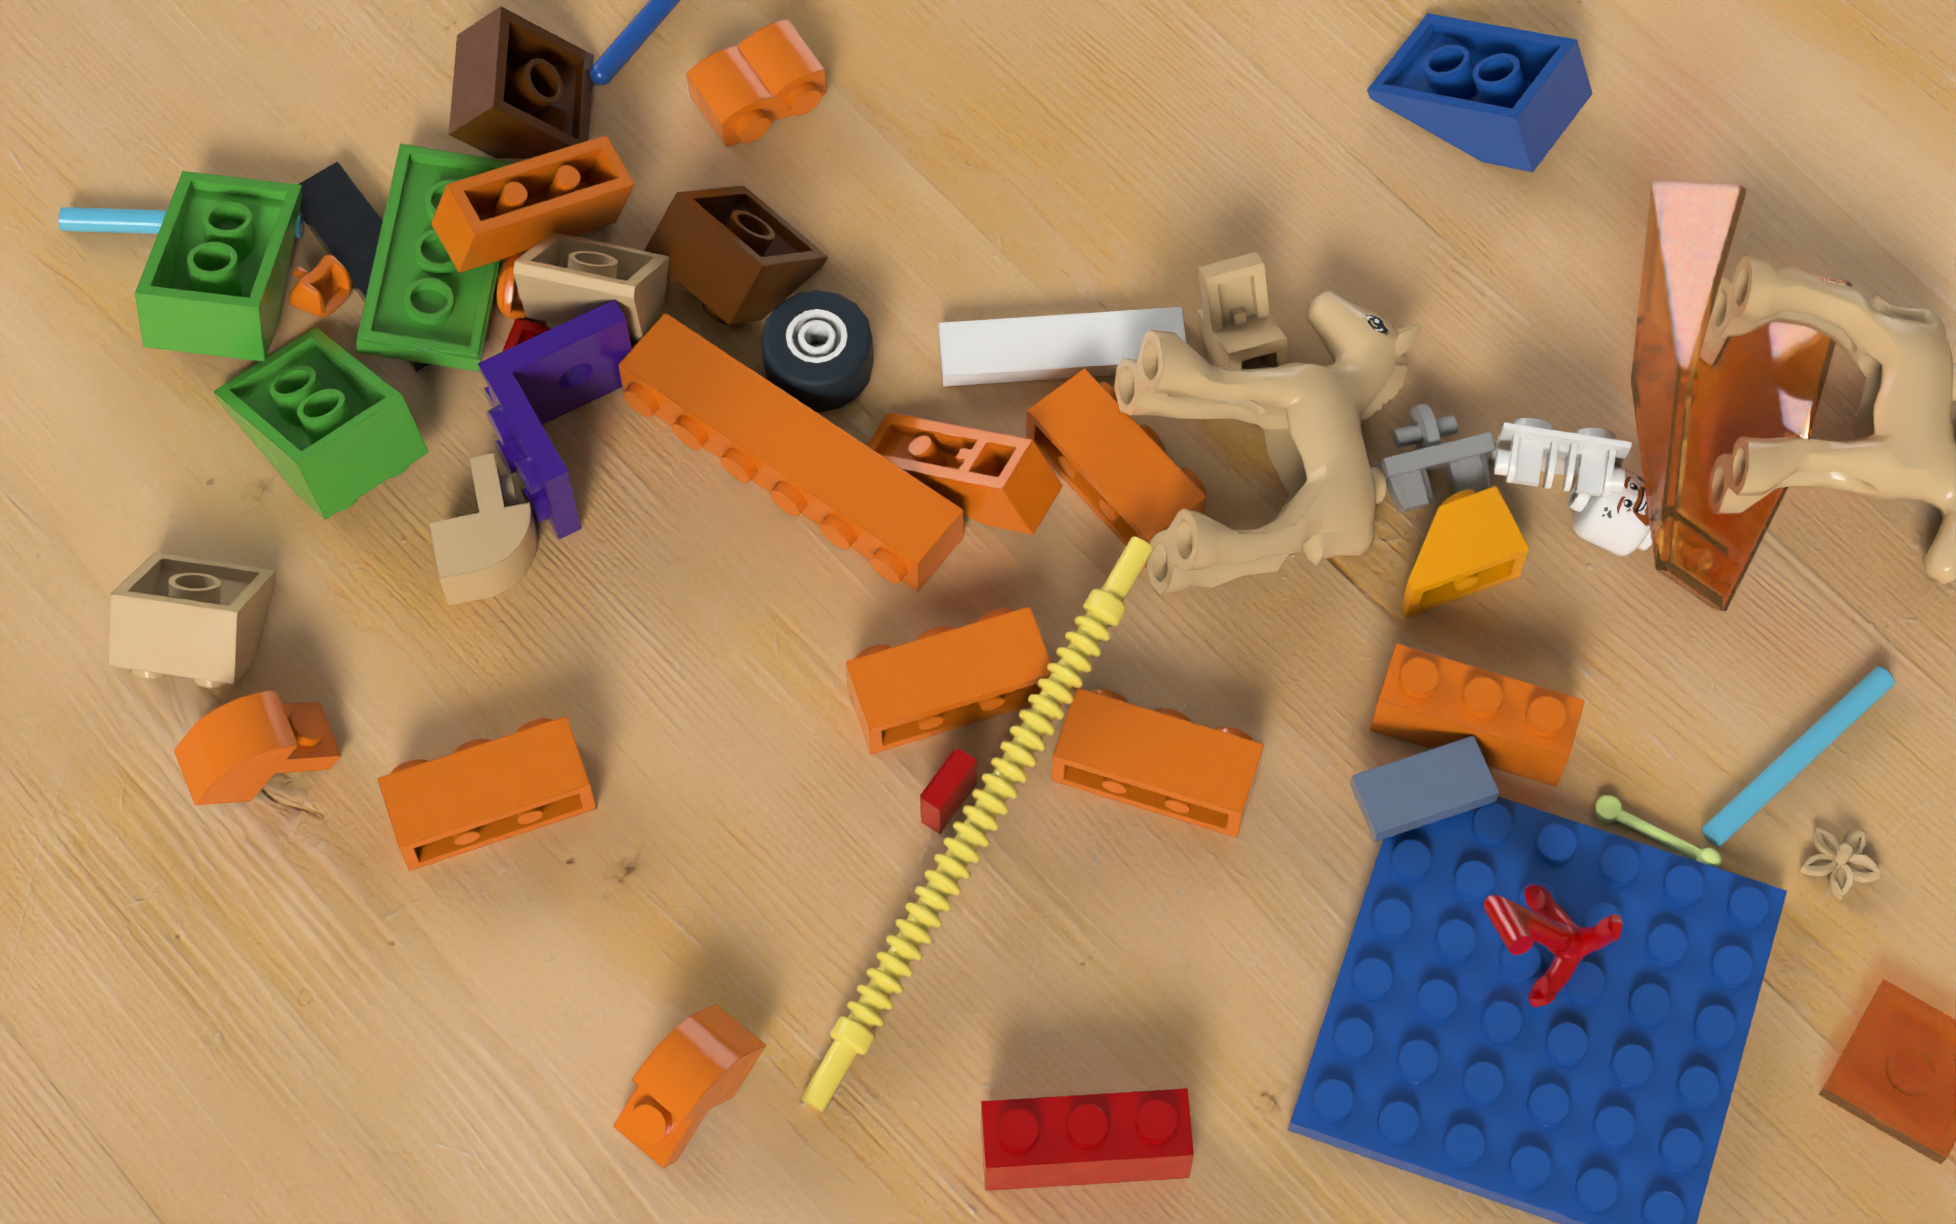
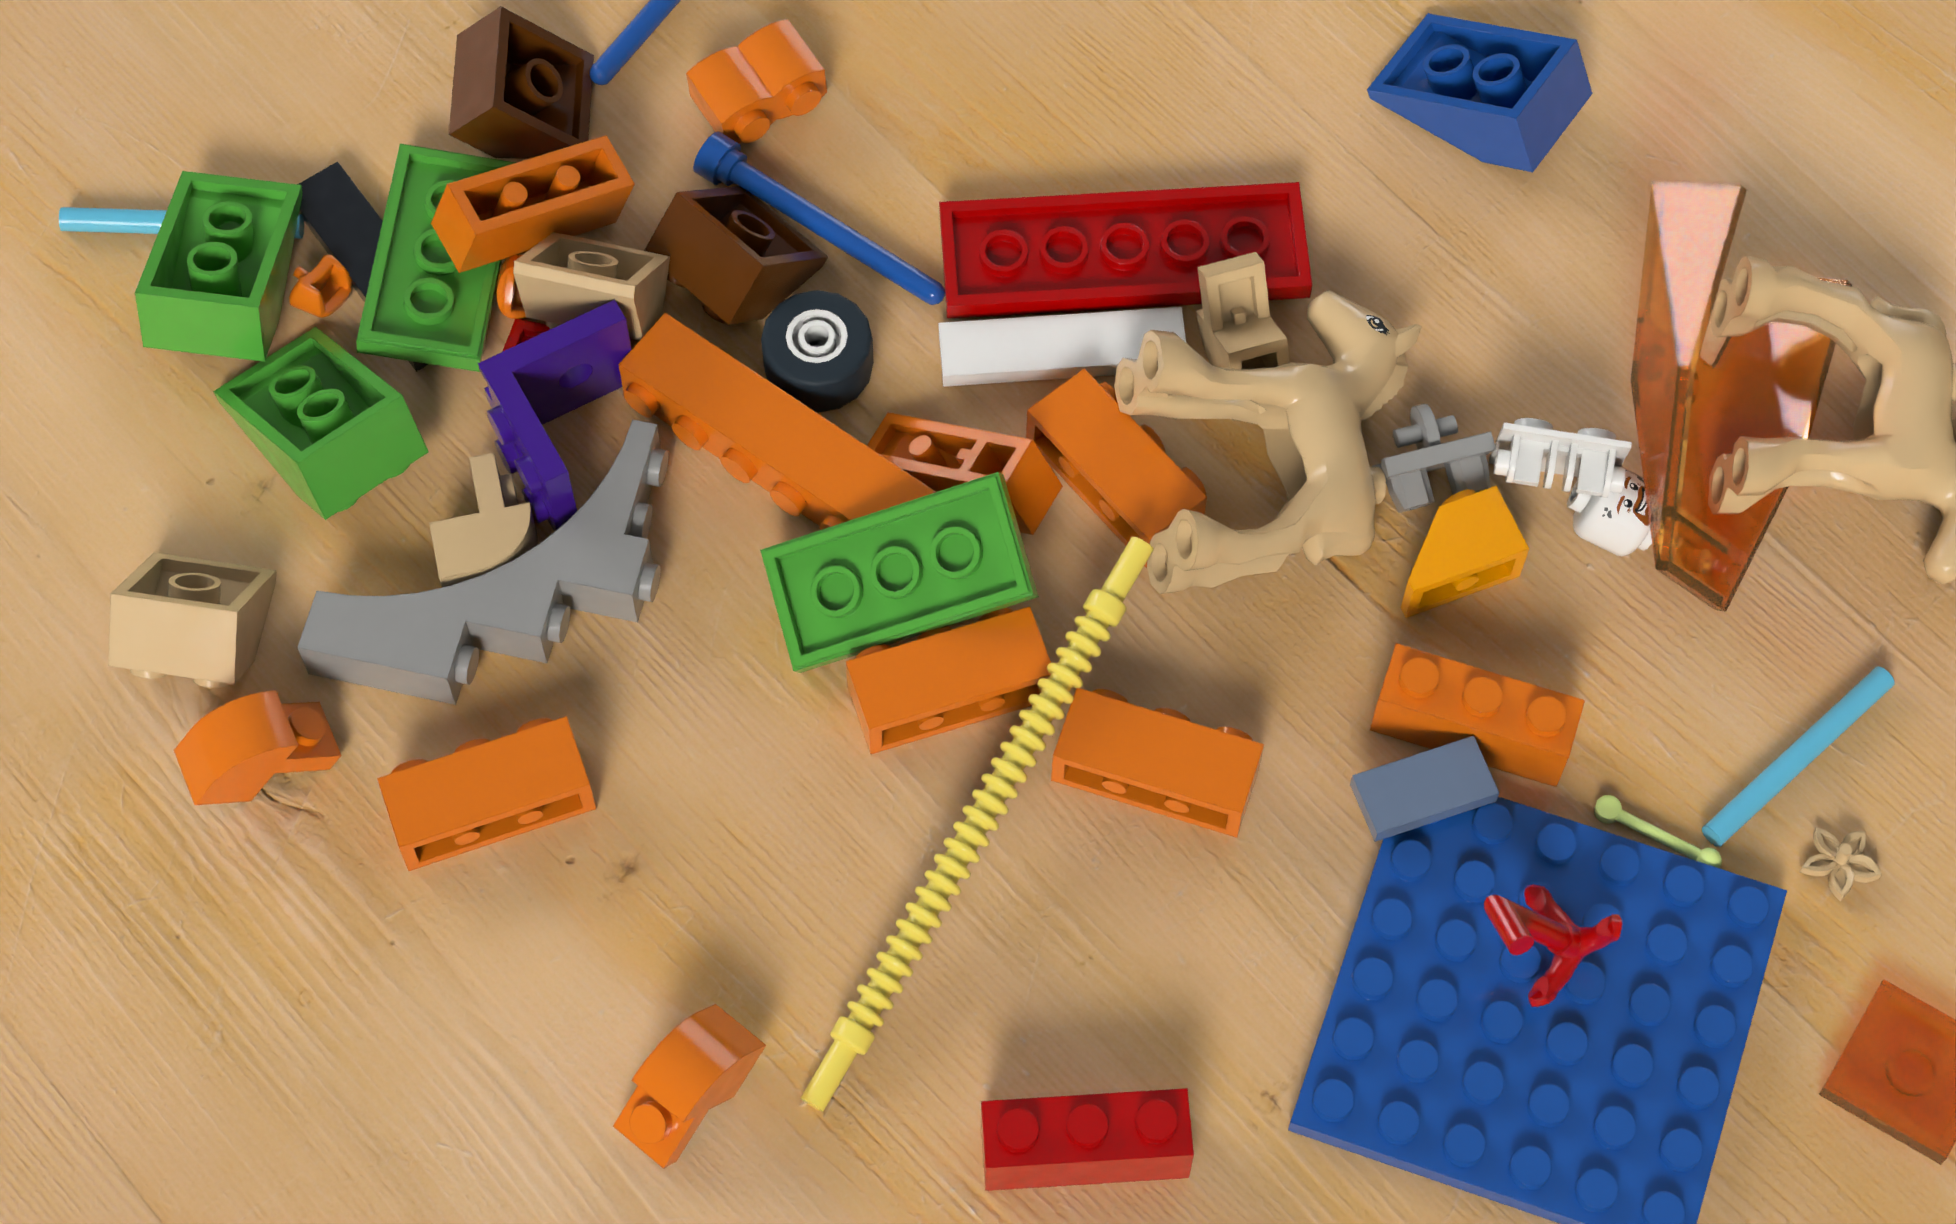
(432, 638): none -> light grey arch
(723, 162): none -> blue piece
(899, 572): none -> bright green tile
(948, 790): red tile -> none
(1116, 248): none -> red plate

